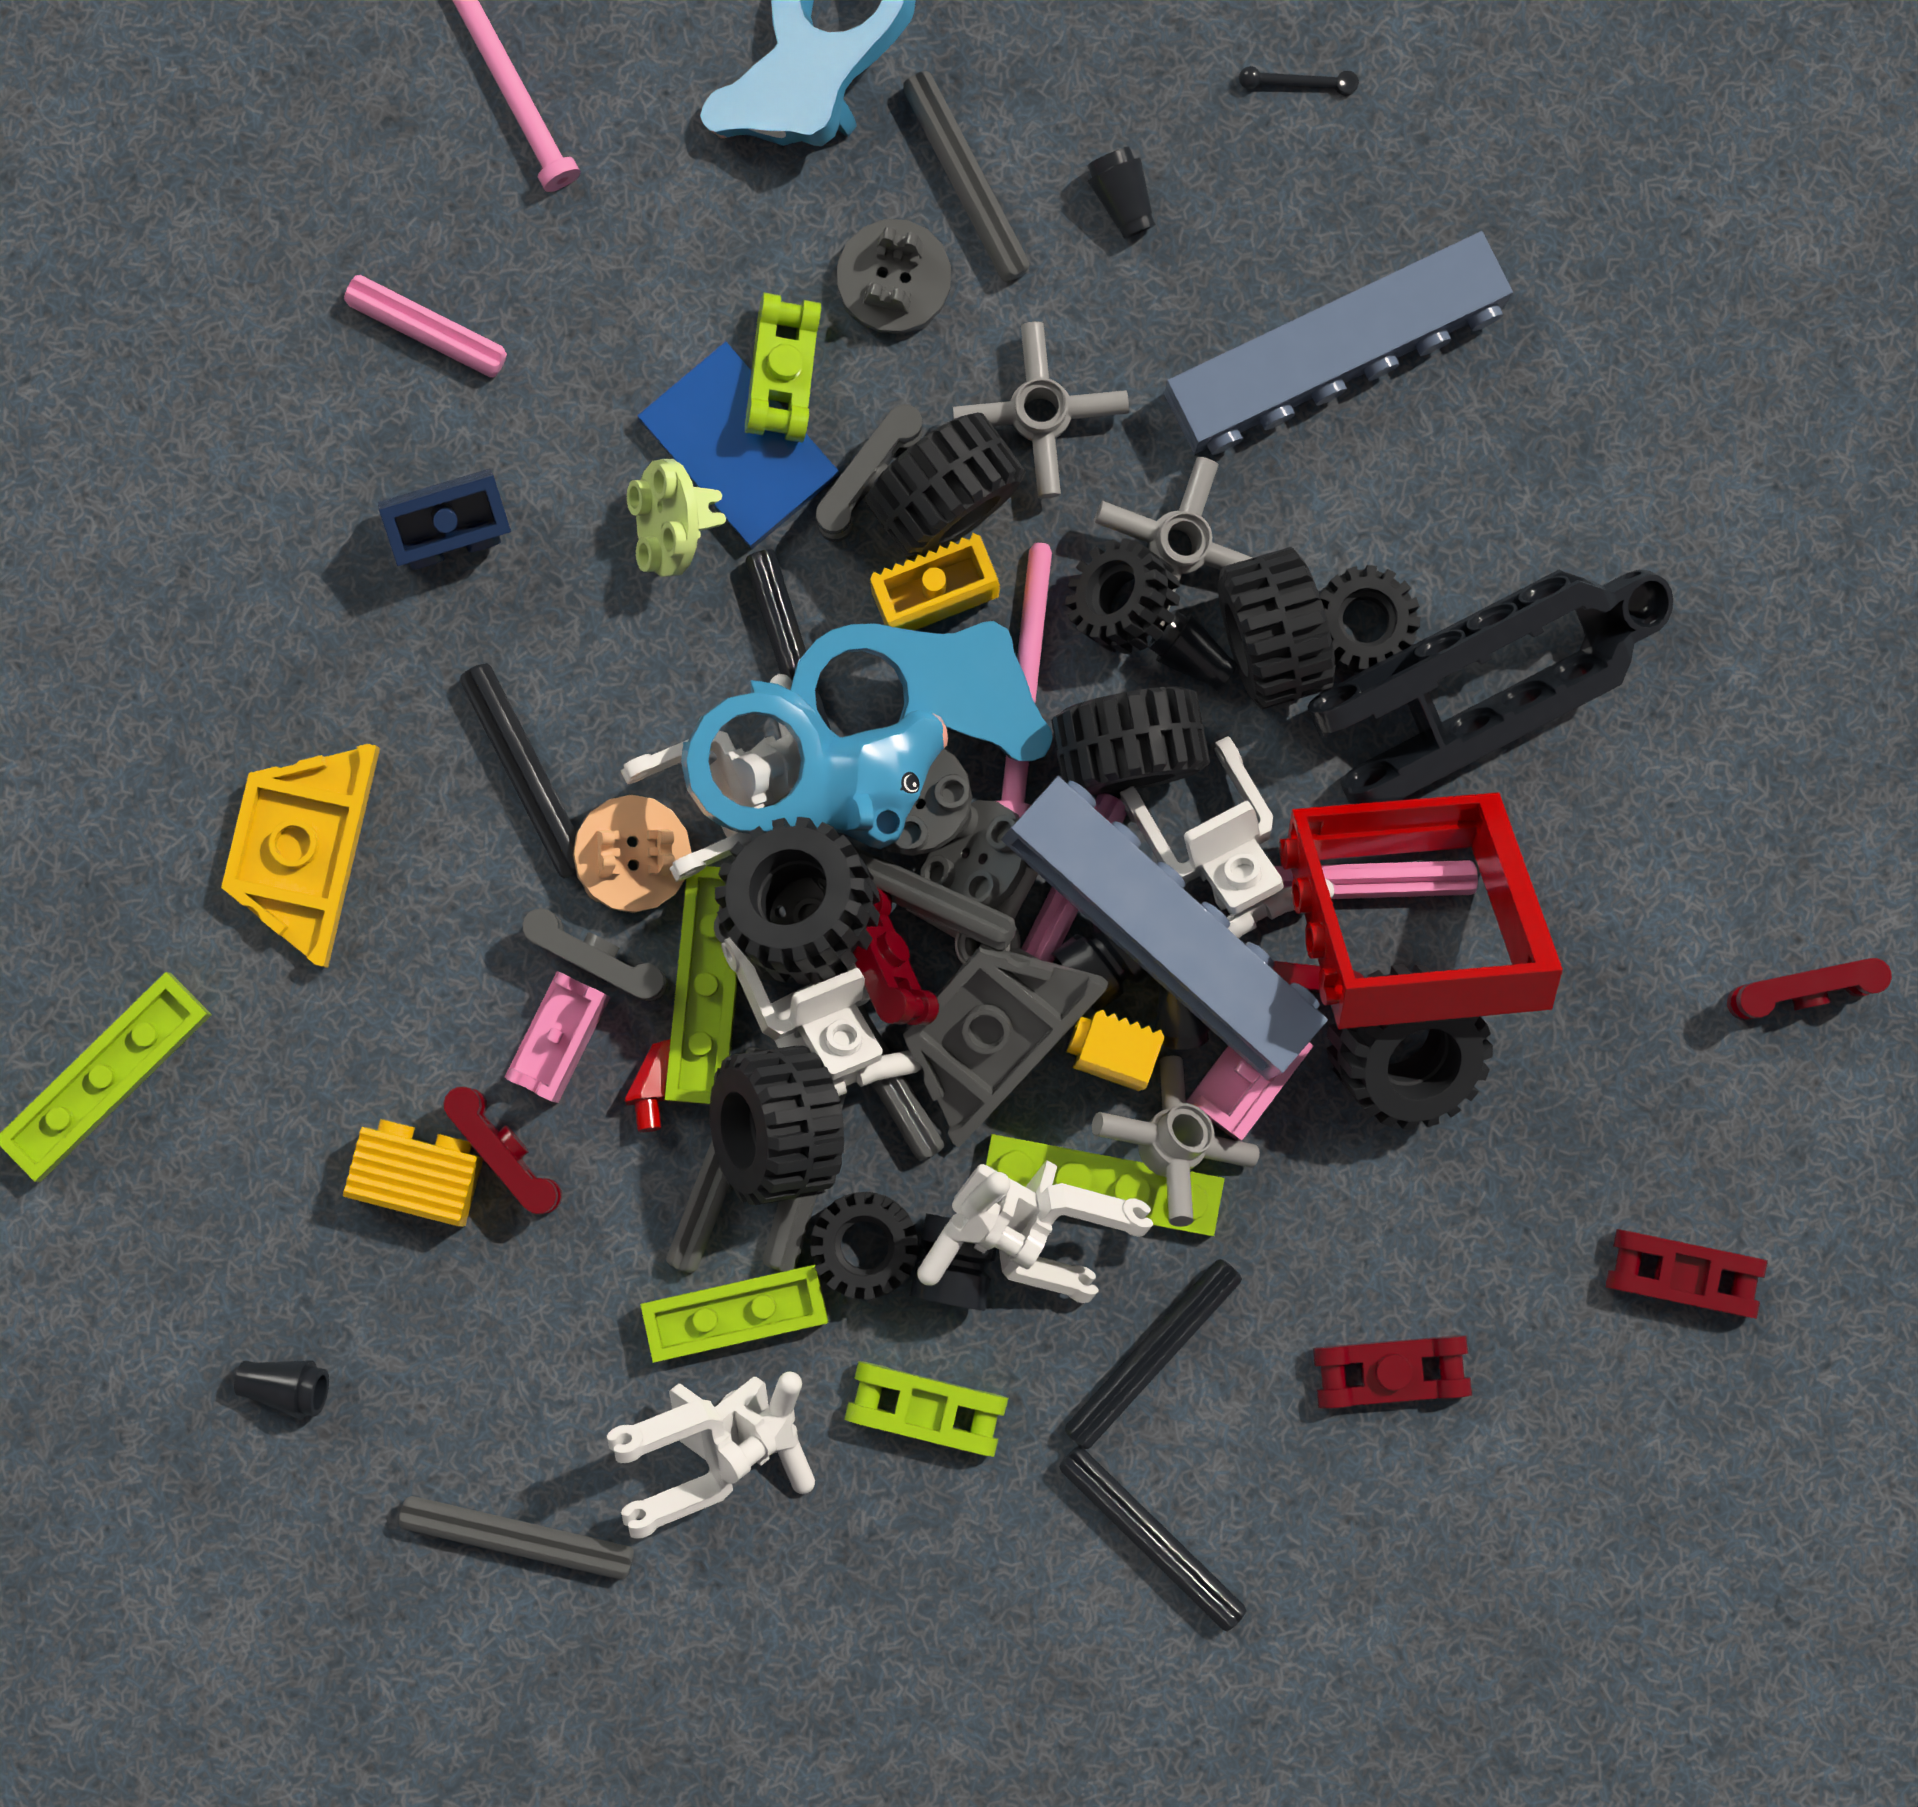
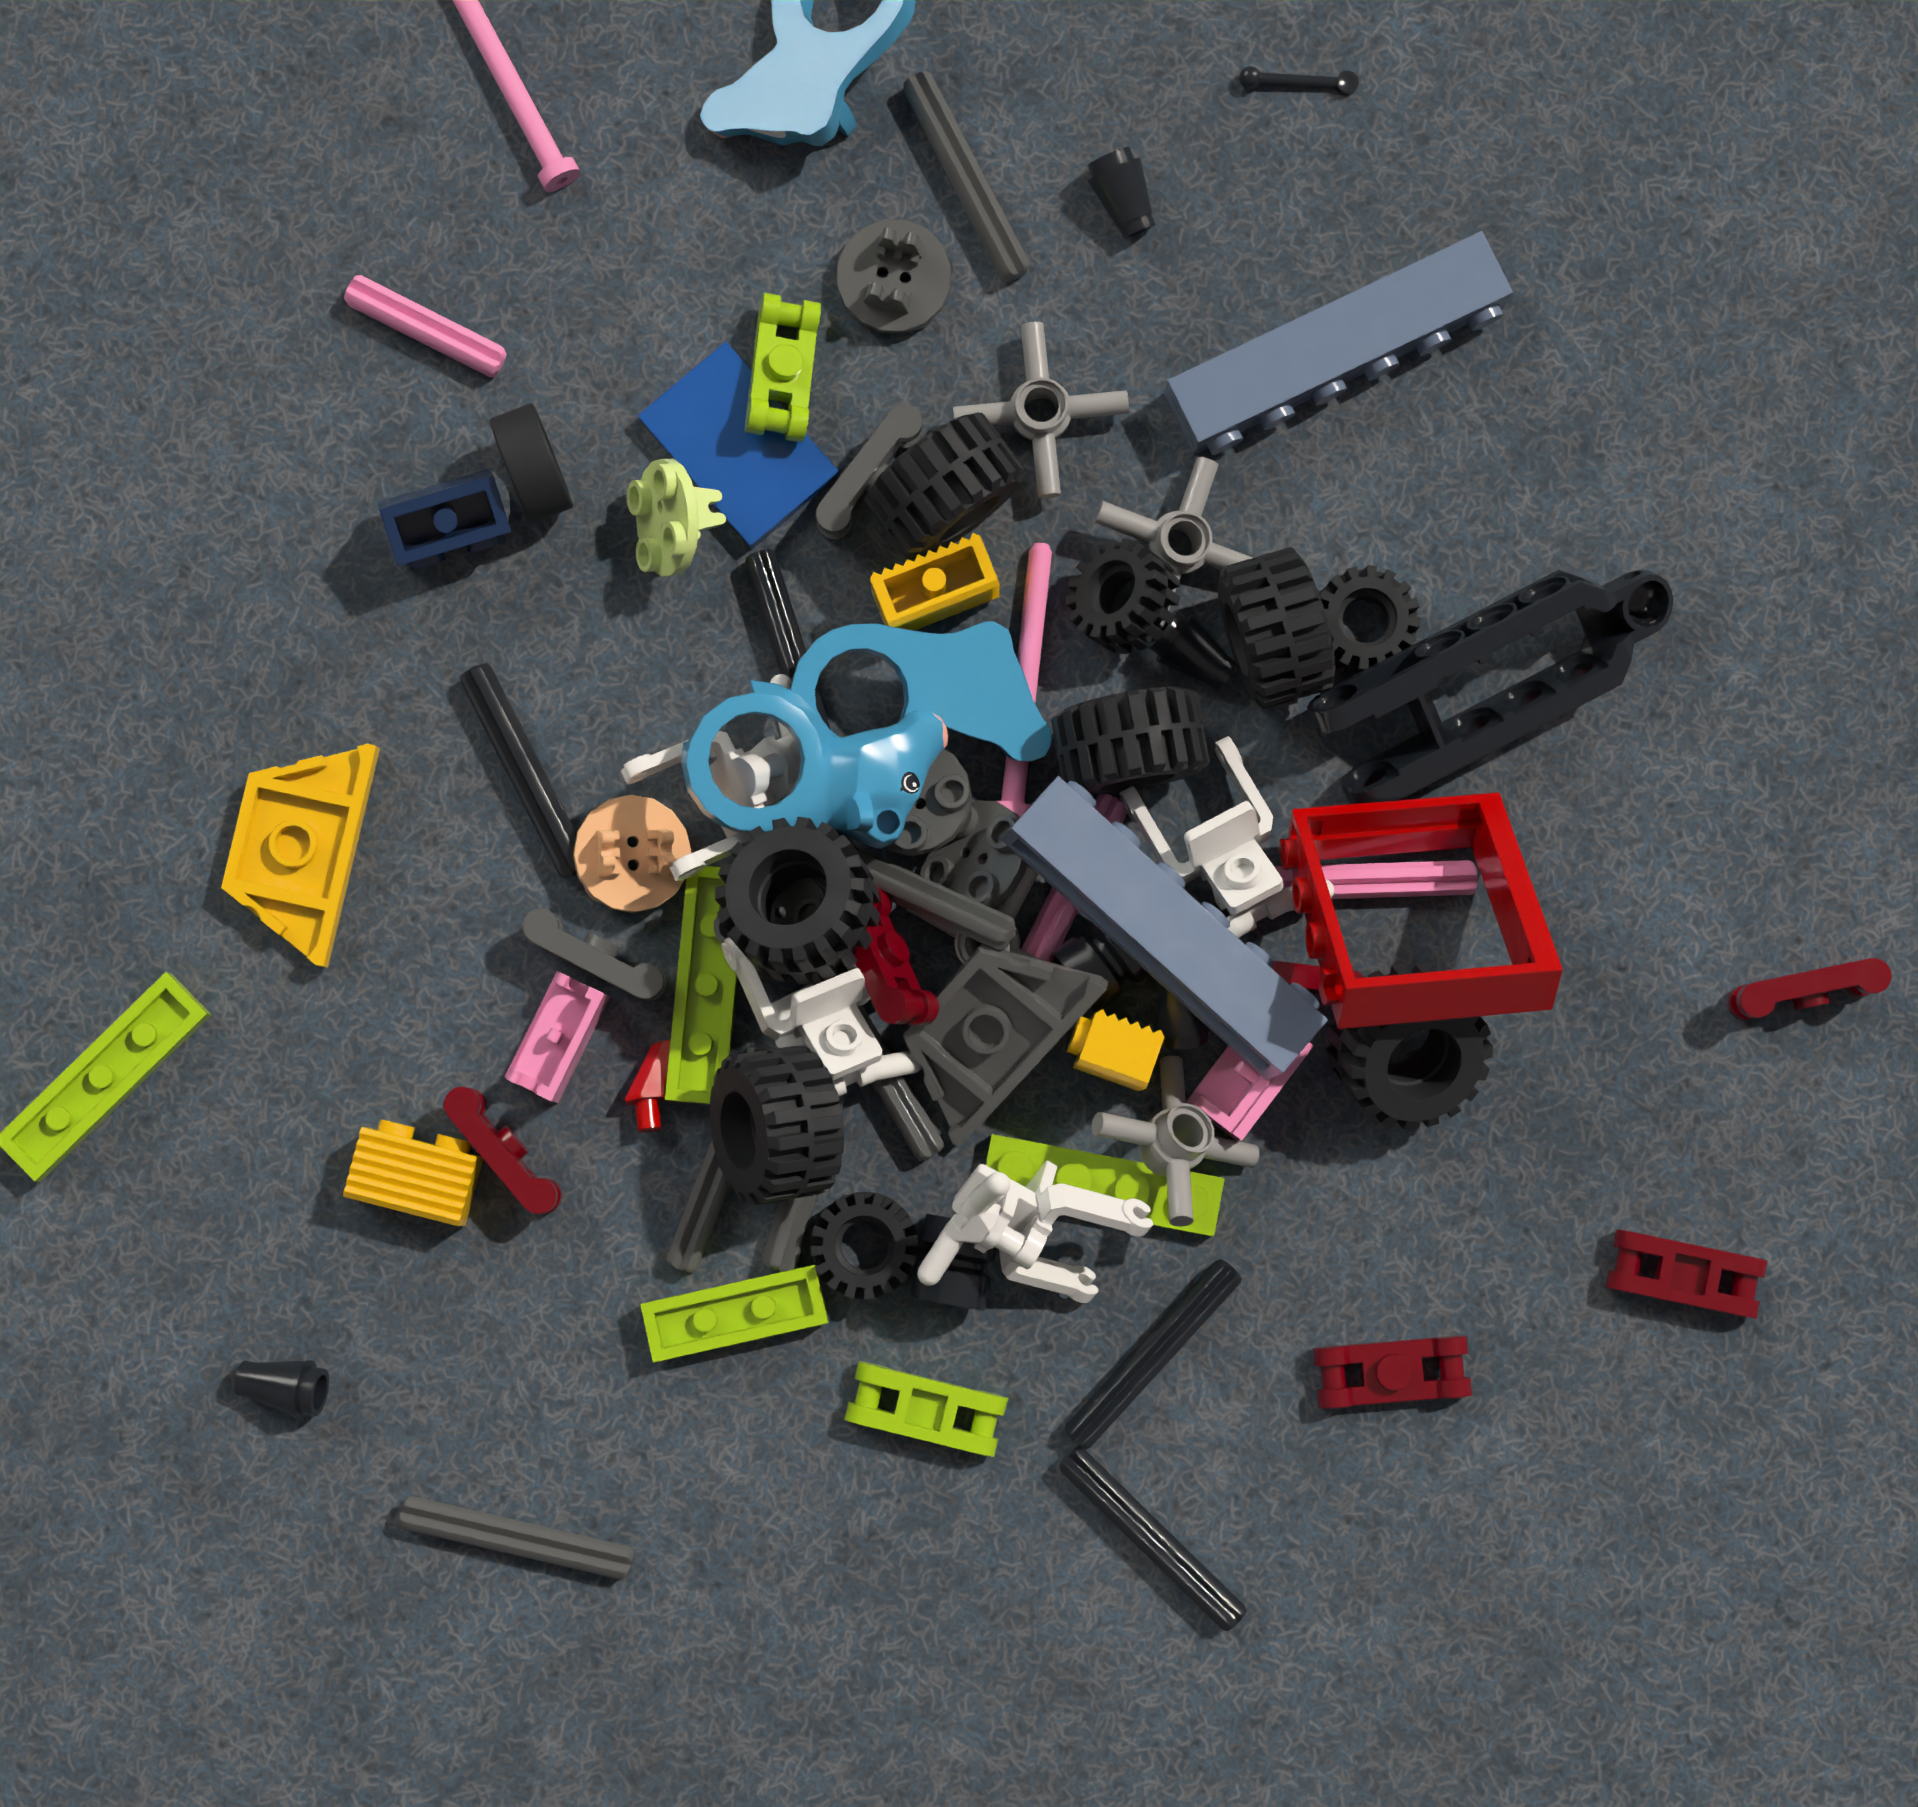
(531, 463): none -> black tyre
(727, 1436): white piece -> none

